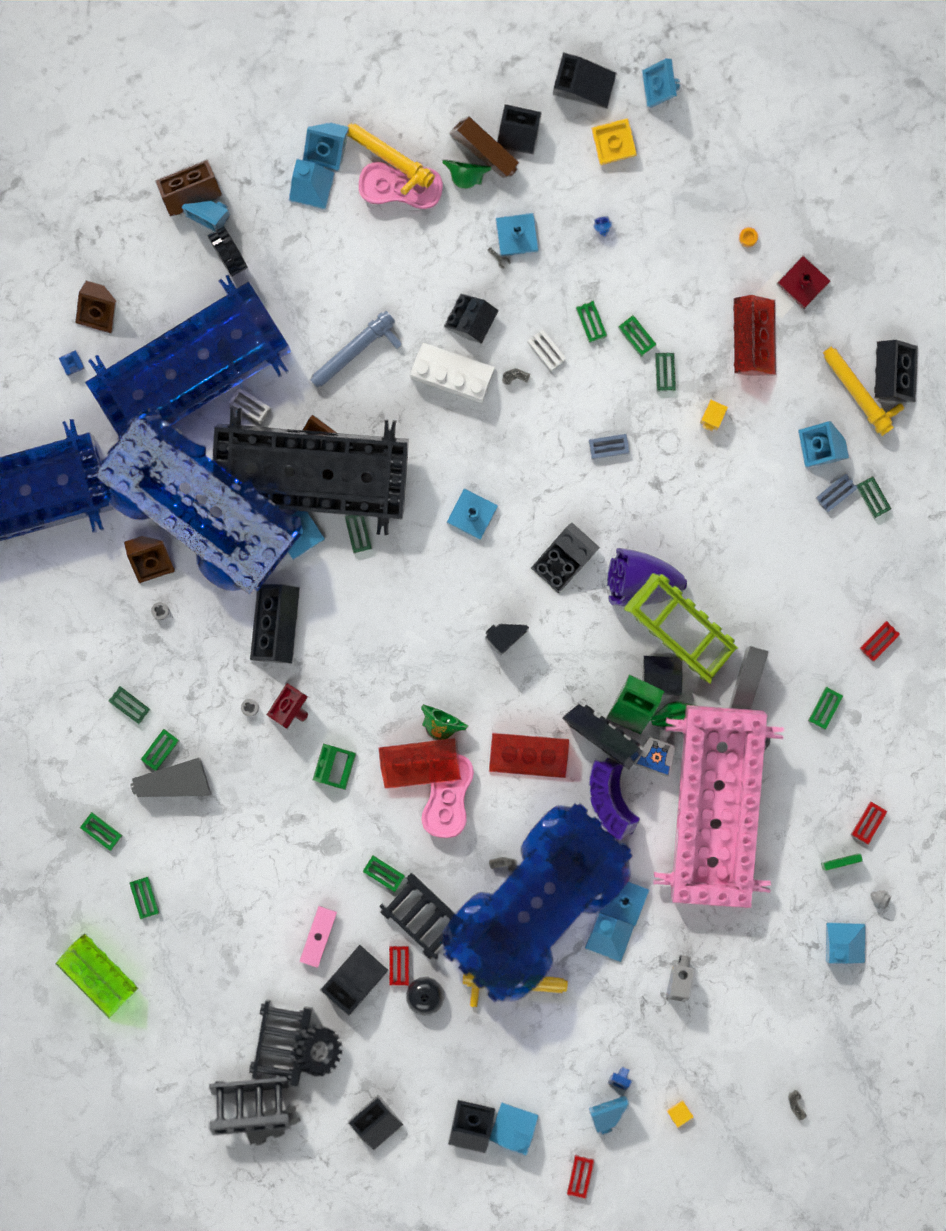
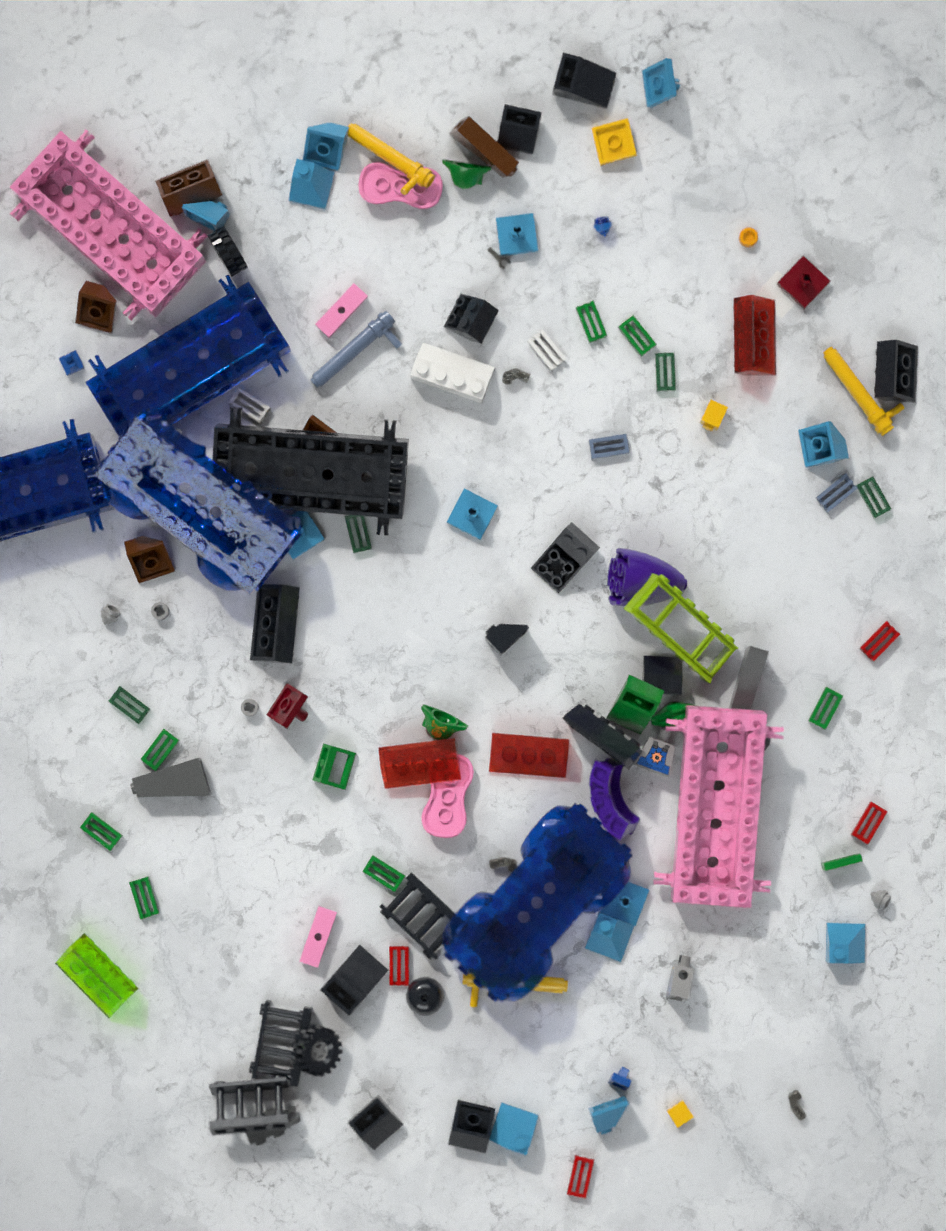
(109, 614): none -> light grey plate
(122, 213): none -> bright pink piece
(349, 301): none -> bright pink tile

